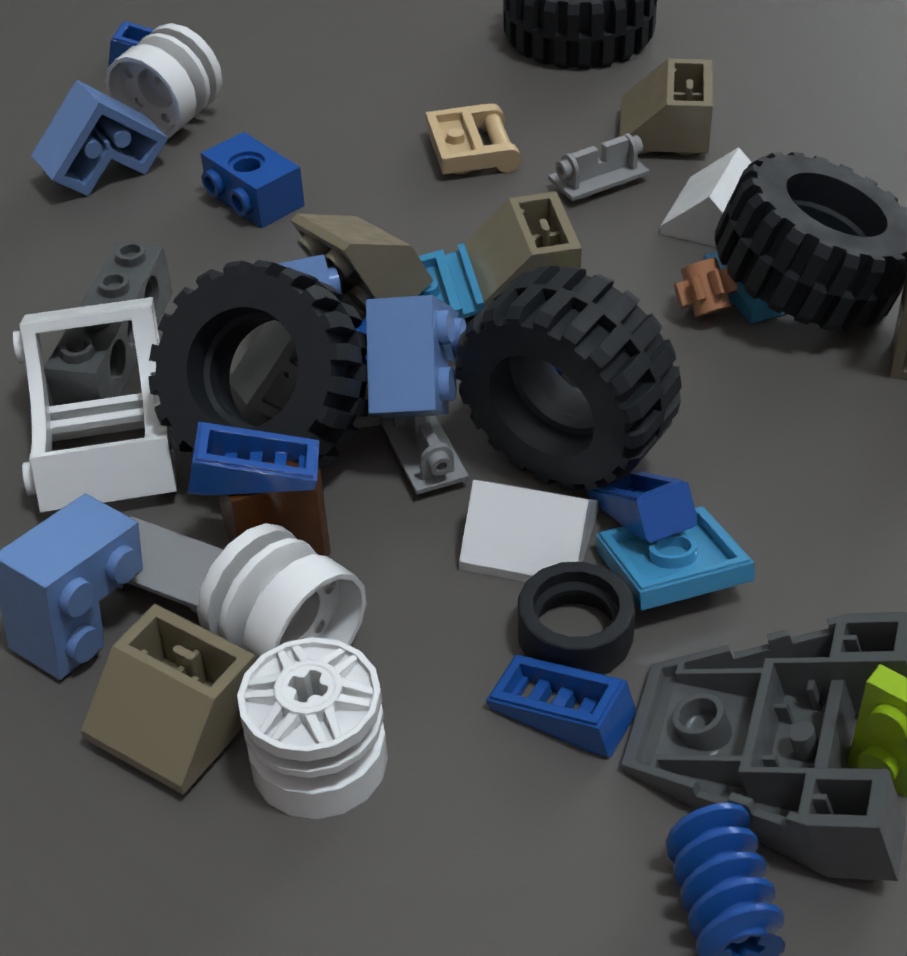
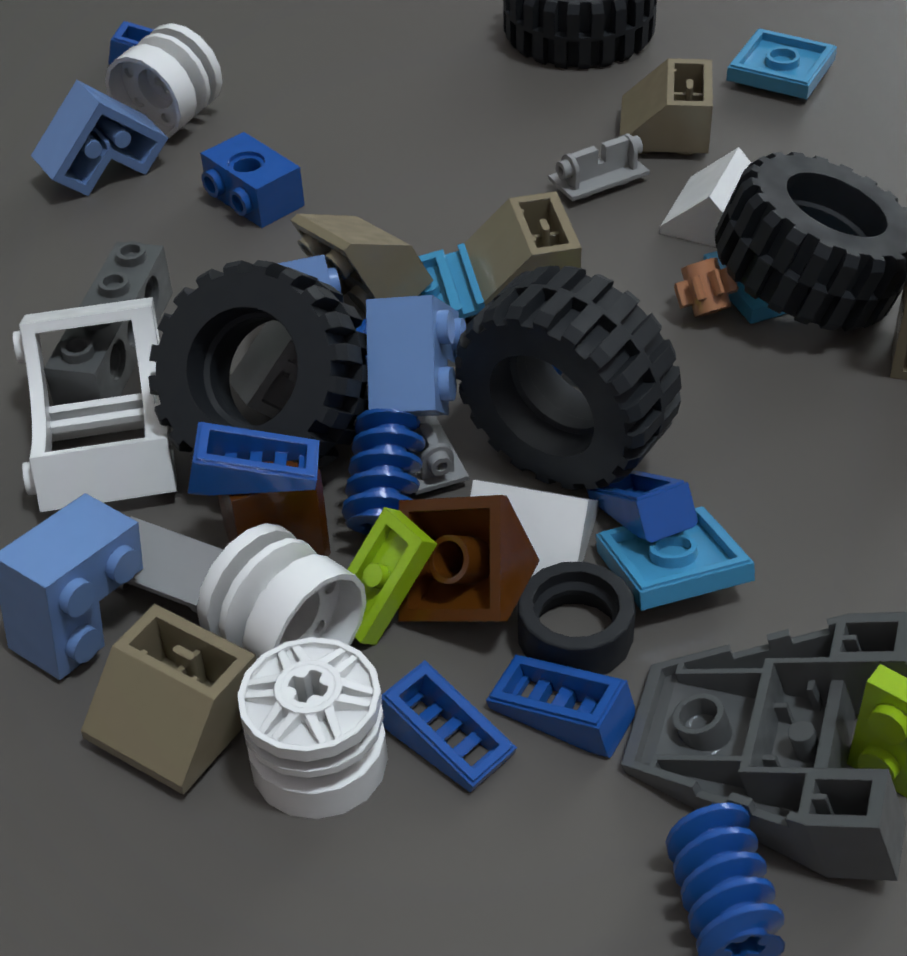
(381, 465): none -> blue piece
(388, 568): none -> lime plate
(443, 699): none -> blue slope
(460, 145): tan plate -> none
(477, 563): none -> reddish brown slope
(782, 63): none -> dark azure plate

